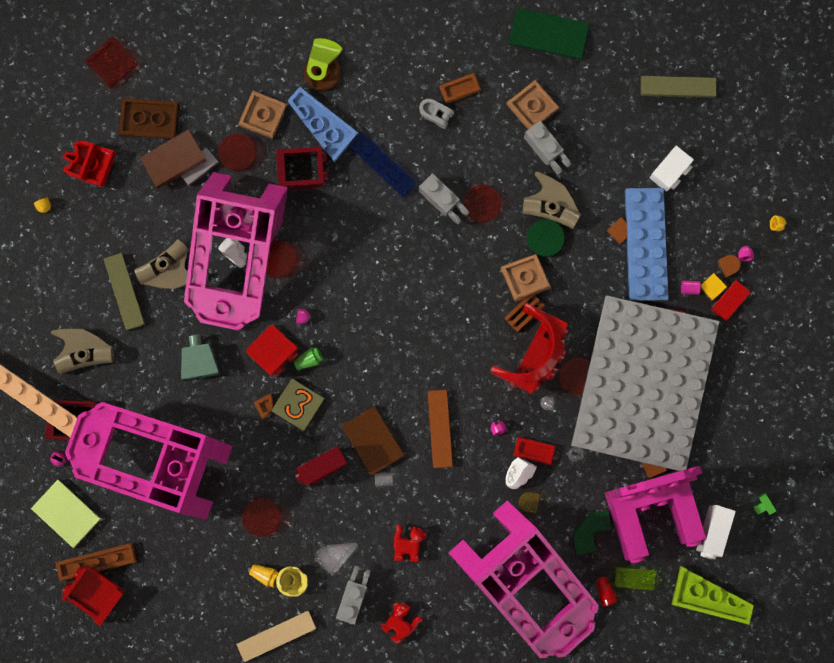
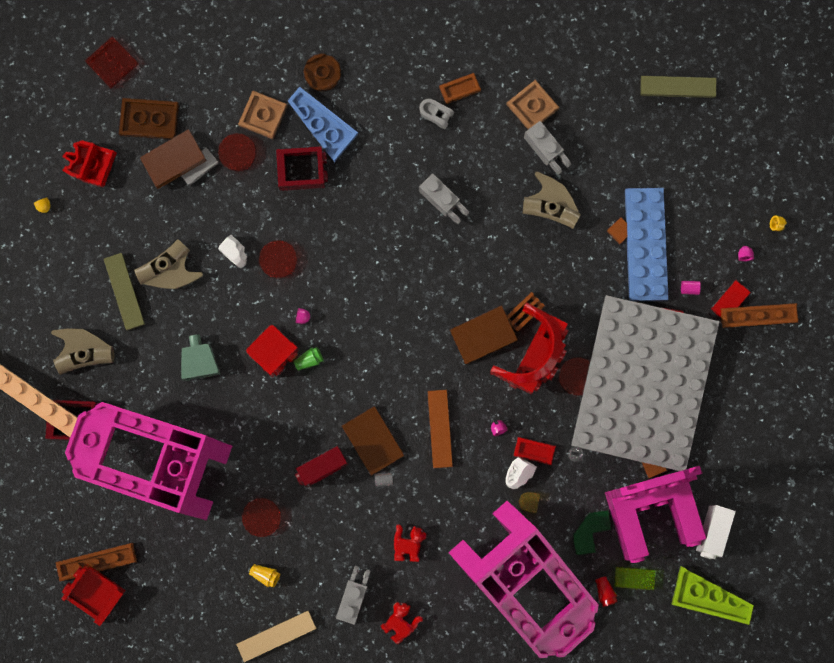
(59, 454): dark pink hinge -> none
(66, 513): yellowish green tile -> none
(238, 219): dark pink bracket -> none
(264, 405): dark orange tile -> none
(291, 581): light yellow hair -> none
(298, 404): olive tile -> none
(321, 55): lime piece -> none
(335, 556): clear slope -> none
(382, 164): clear blue tile -> none
(482, 203): clear red tile -> none
(483, 335): none -> reddish brown tile
(525, 278): medium nougat tile -> none
(545, 238): dark green tile -> none
(547, 403): clear hinge -> none
(548, 33): dark green tile -> none
(671, 169): white brick -> none
(712, 286): yellow tile -> none
(729, 265): dark orange tile -> none
(759, 315): none -> dark orange tile
(764, 505): bright green tile -> none

